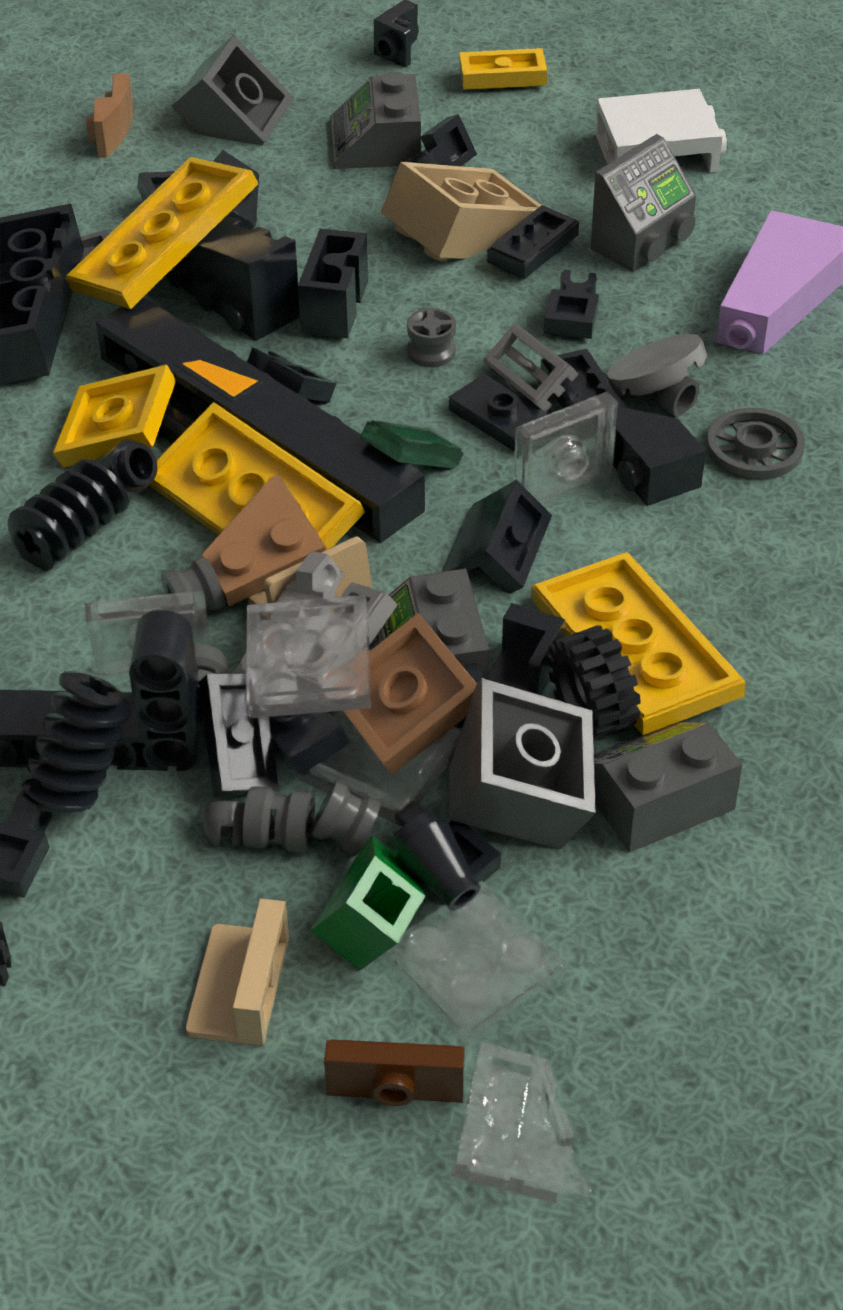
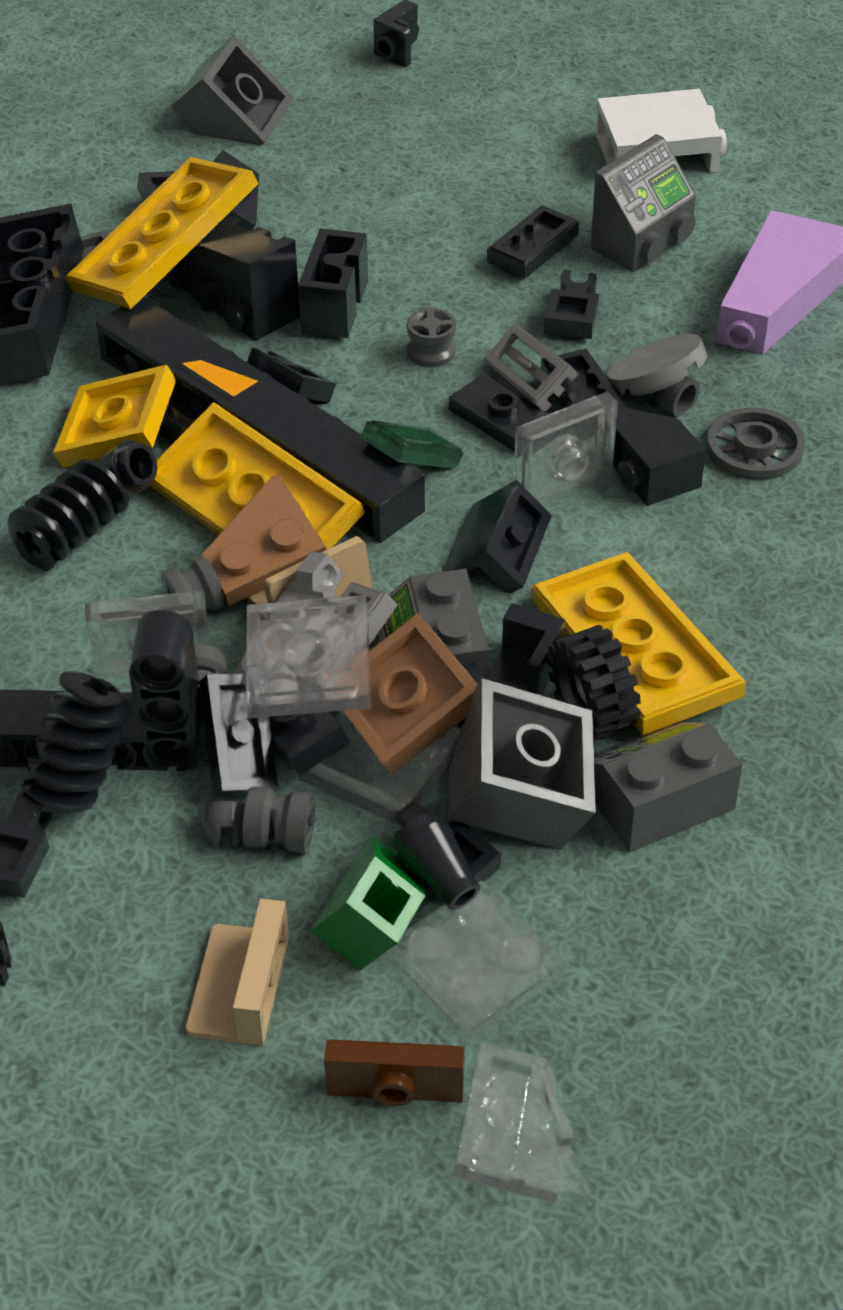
(111, 116): medium nougat slope -> none
(345, 818): dark grey wheel -> none
(377, 123): dark grey slope -> none
(446, 144): black plate -> none
(454, 208): tan slope -> none
(503, 68): yellow plate -> none

